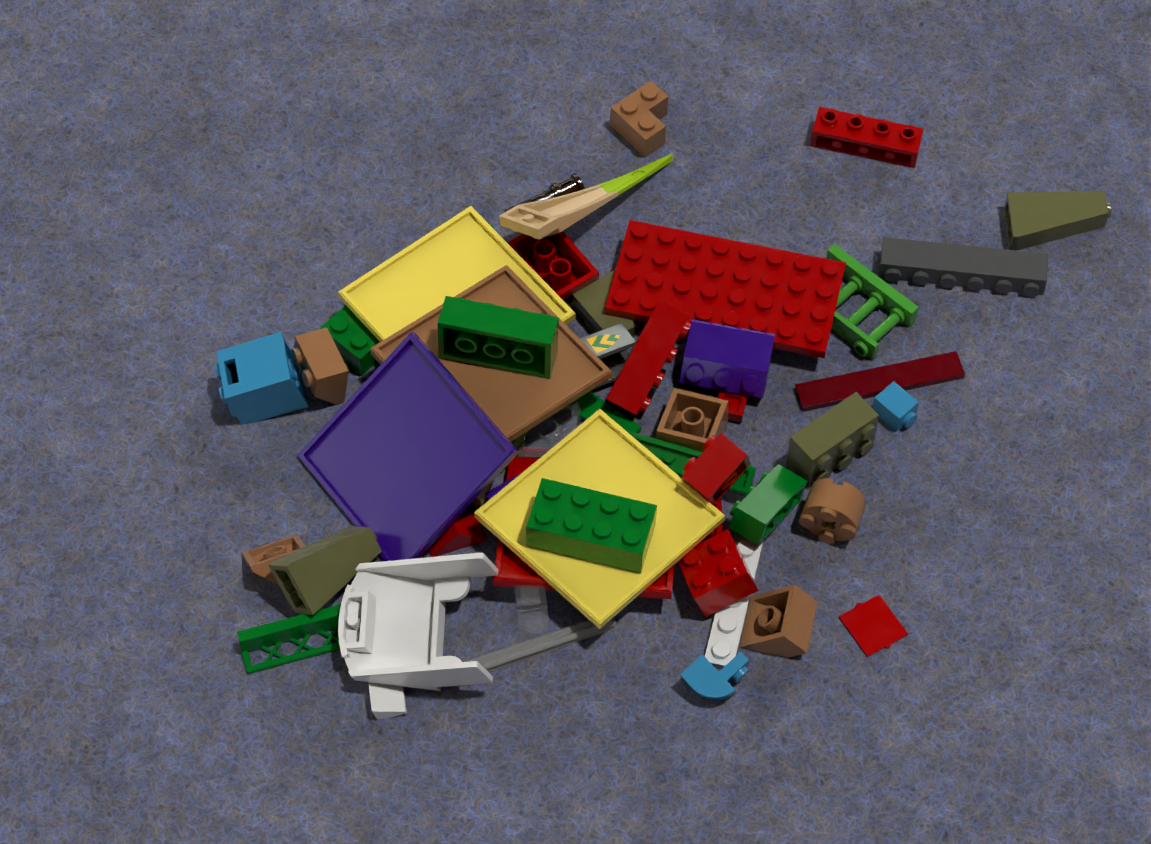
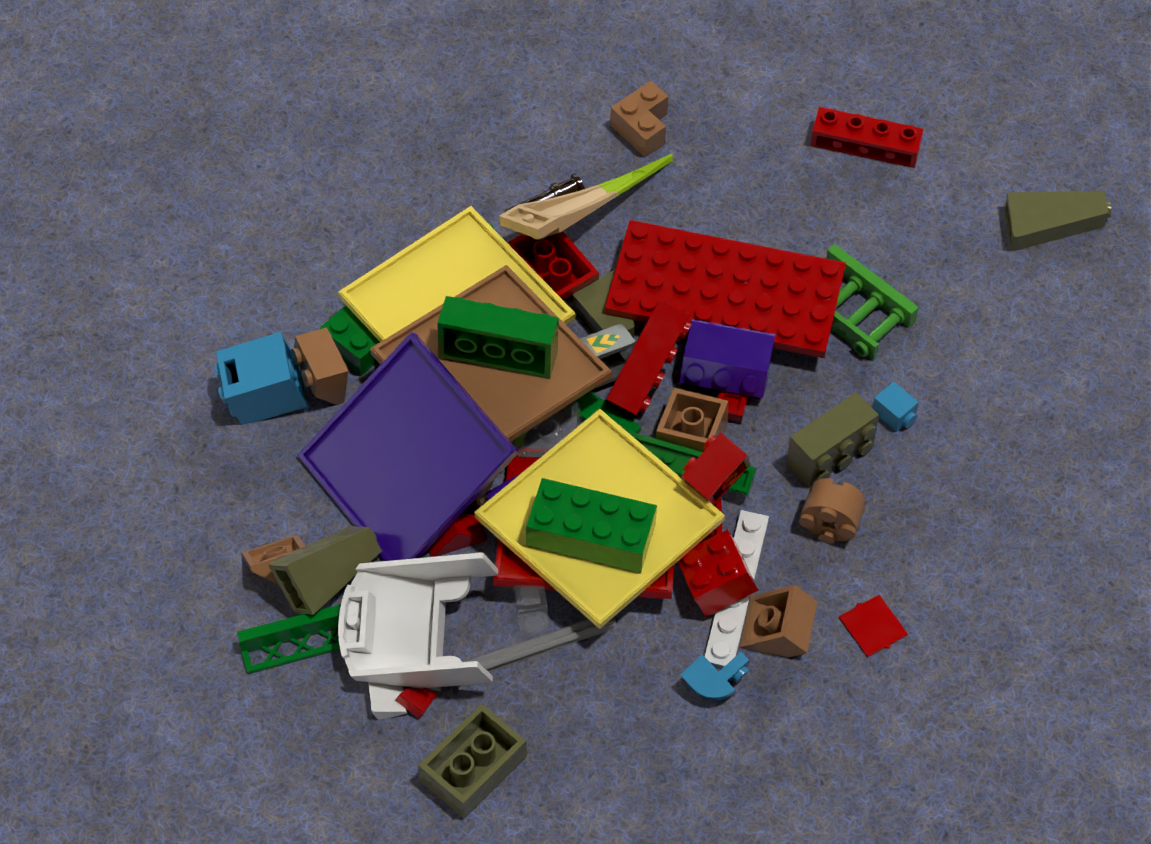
(416, 700): none -> red tile
(472, 760): none -> olive brick
(767, 504): green brick -> none
(872, 381): dark red tile -> none
(963, 266): dark grey brick -> none

